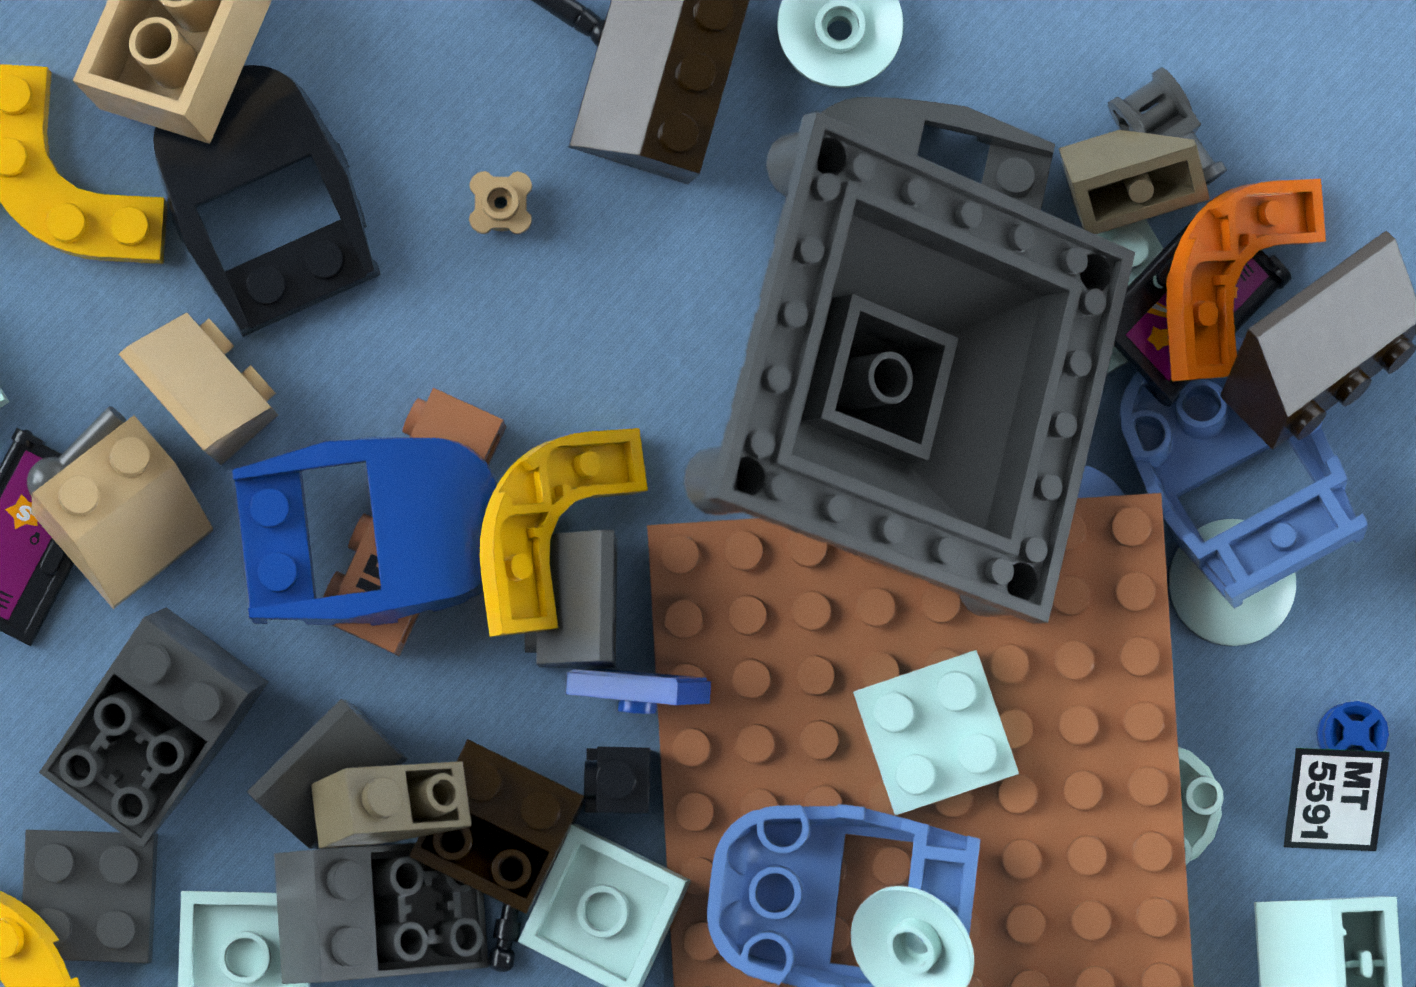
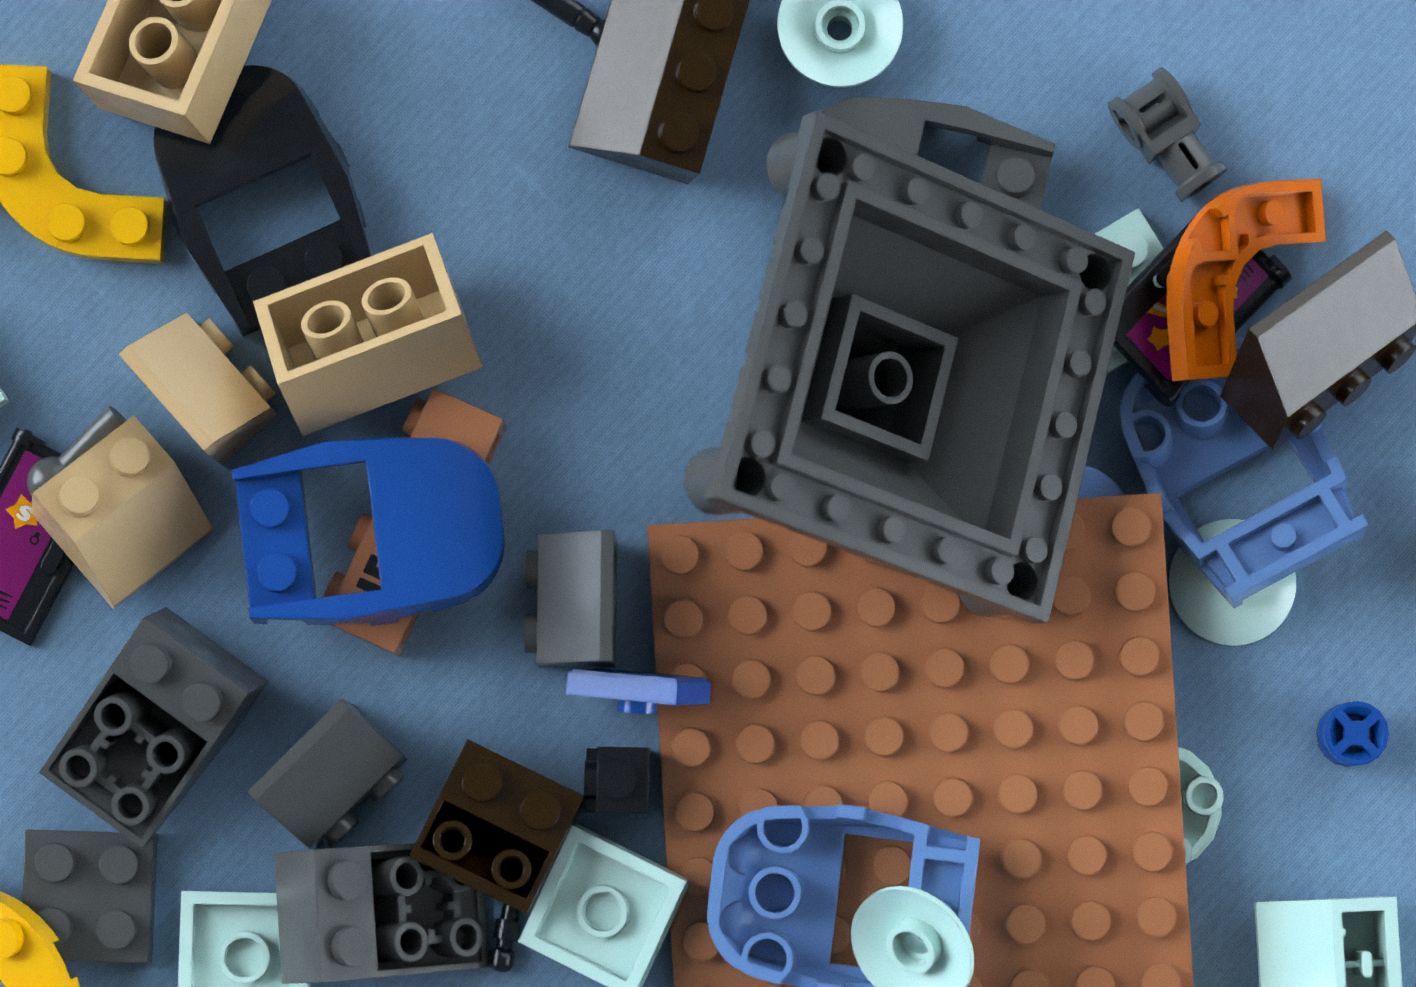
(366, 335): none -> tan brick
(389, 803): dark tan slope -> none
(513, 215): tan plate -> none
(527, 509): yellow plate -> none
(936, 732): light aqua plate -> none
(1131, 177): dark tan slope -> none
(1336, 799): sticker -> none

